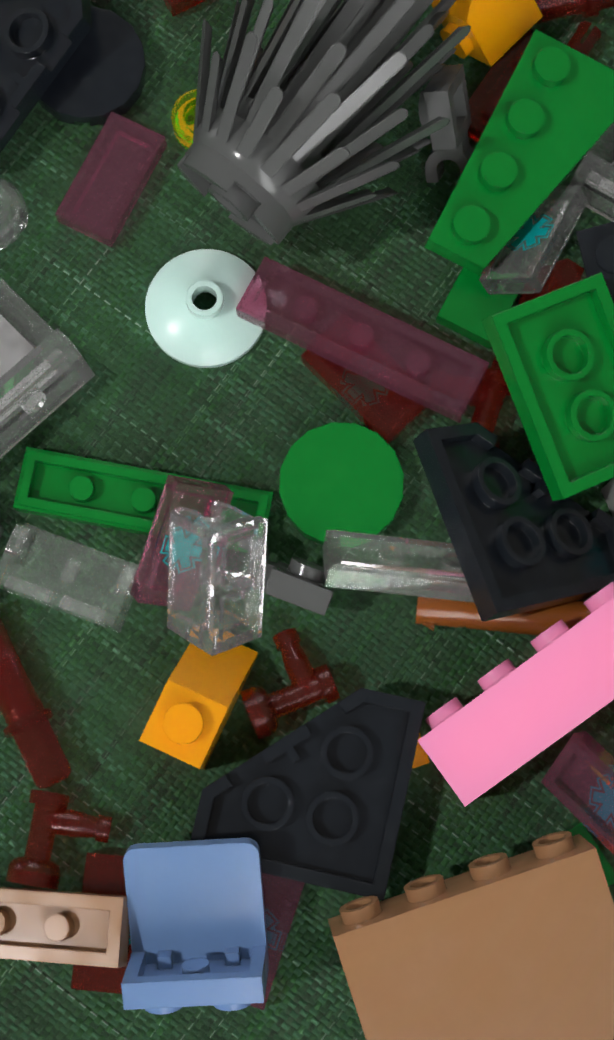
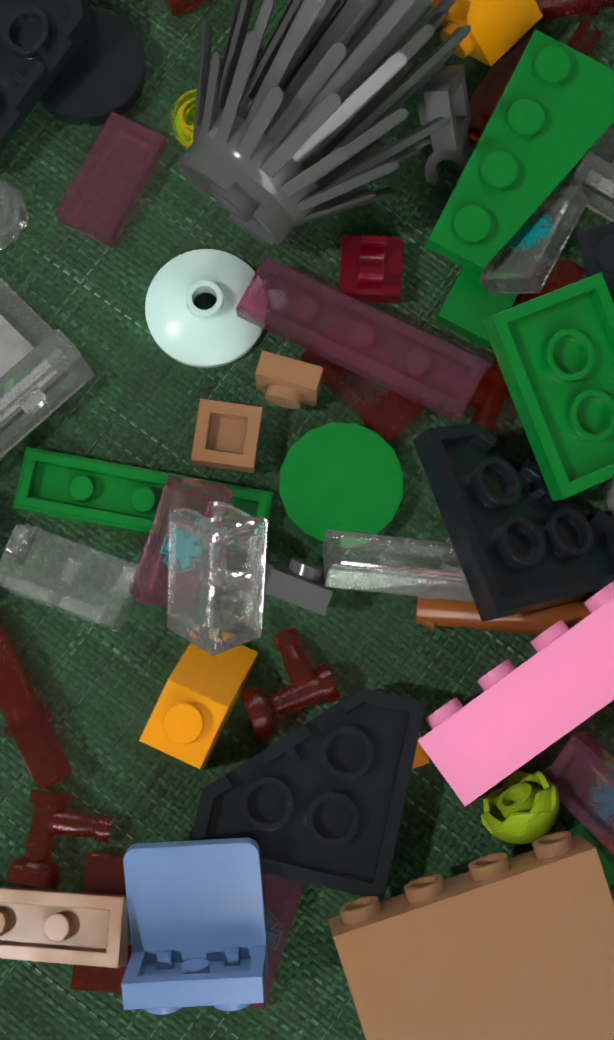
(227, 435): none -> medium nougat plate
(288, 380): none -> medium nougat plate
(371, 268): none -> dark red tile
(521, 808): none -> lime plate

